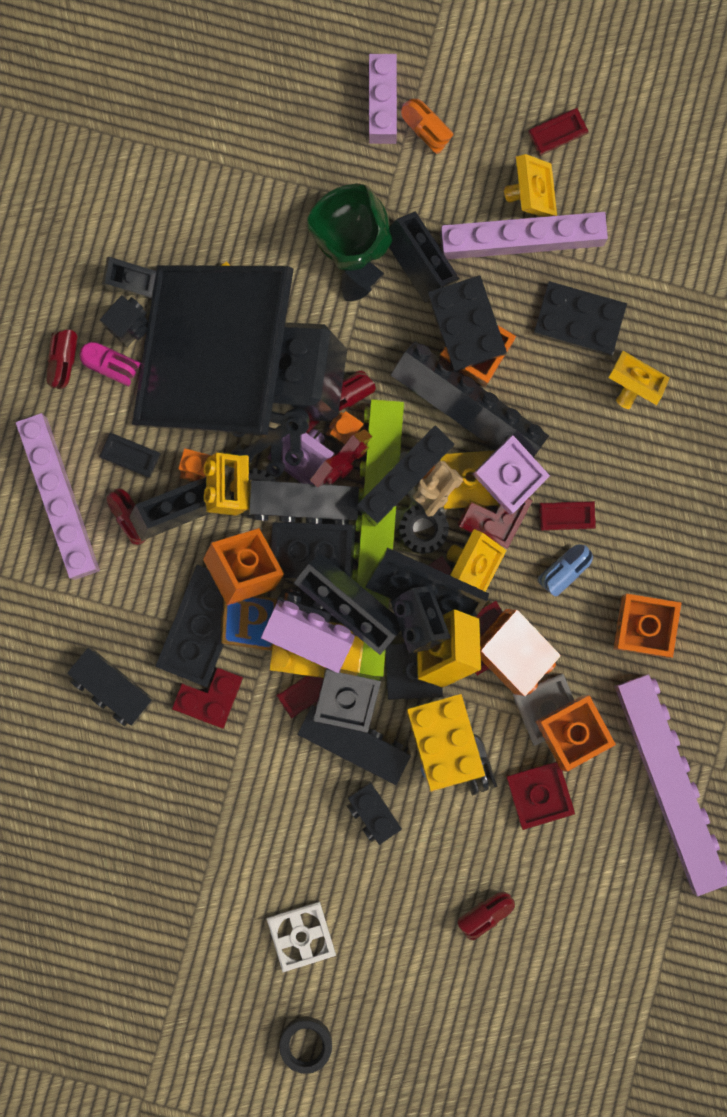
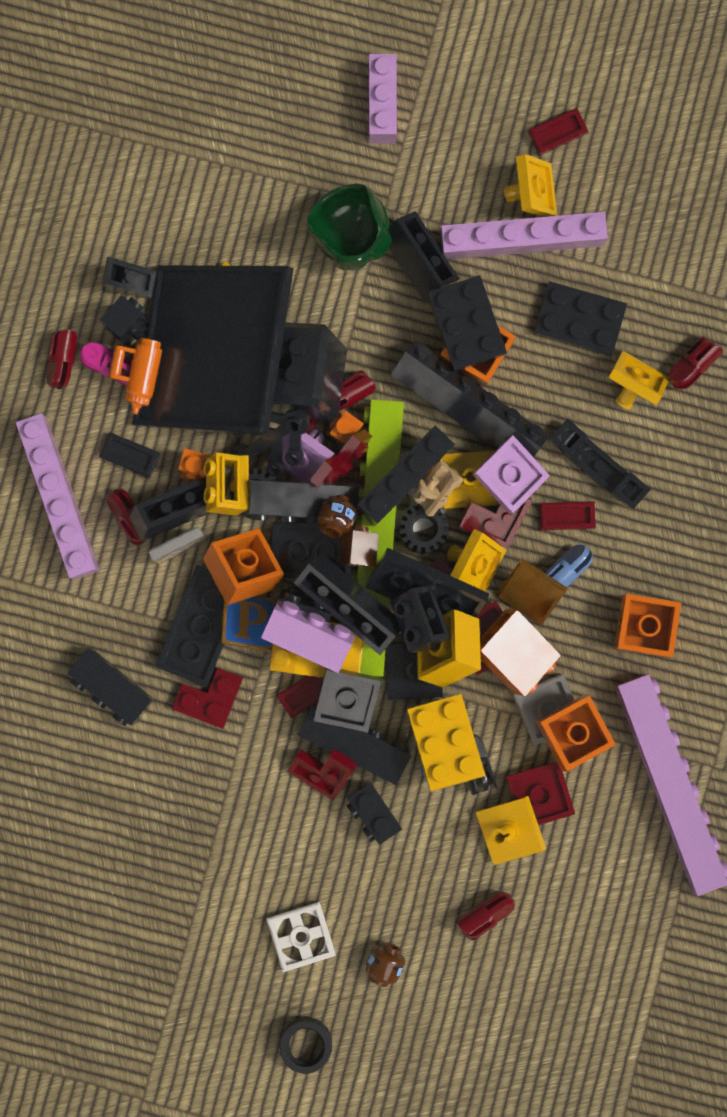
(142, 371): none -> orange piece
(178, 545): none -> light grey tile
(326, 777): none -> dark red plate
(337, 516): none -> reddish brown head
(359, 283): black tile -> none
(359, 547): none -> brick
(385, 964): none -> reddish brown head
(426, 124): orange arm -> none
(511, 830): none -> yellow tile
(531, 591): none -> pearl gold piece
(598, 465): none -> black slope
(694, 363): none -> dark red arm

